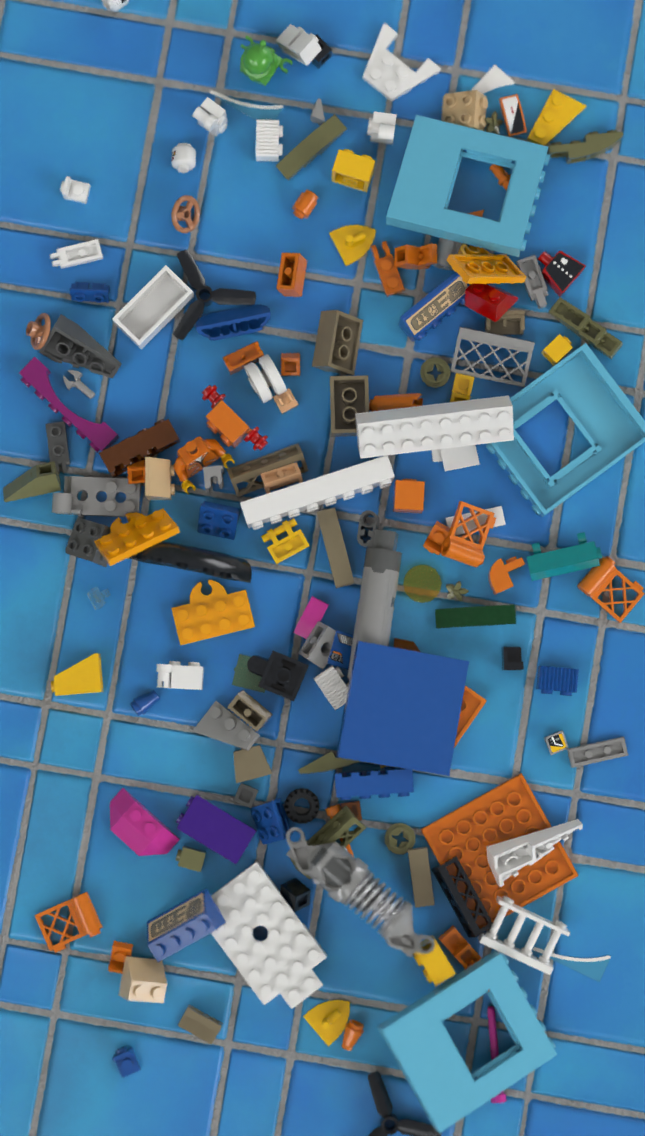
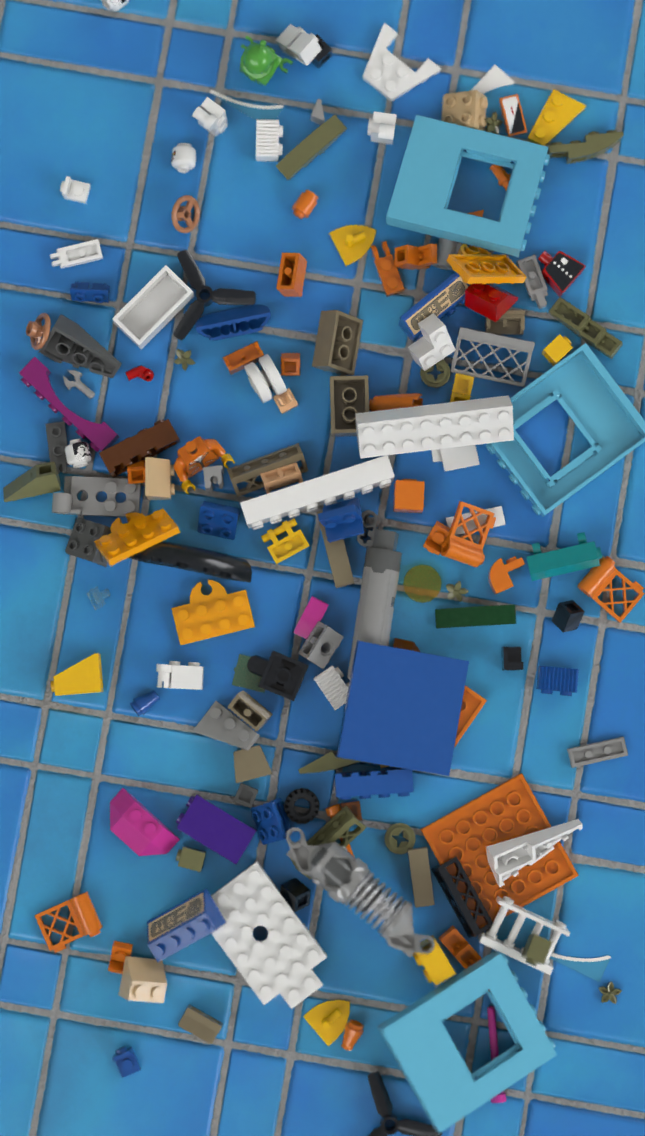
(78, 453): none -> white head
(141, 372): none -> red arm
(184, 358): none -> olive plant
(228, 423): orange brick -> none
(341, 650): blue sticker -> none
(342, 520): none -> blue bracket
(353, 170): yellow brick -> none
(433, 345): none -> white brick
(536, 950): none -> olive brick
(556, 742): slope -> none
(568, 616): none -> black panel
(609, 993): none -> olive plant

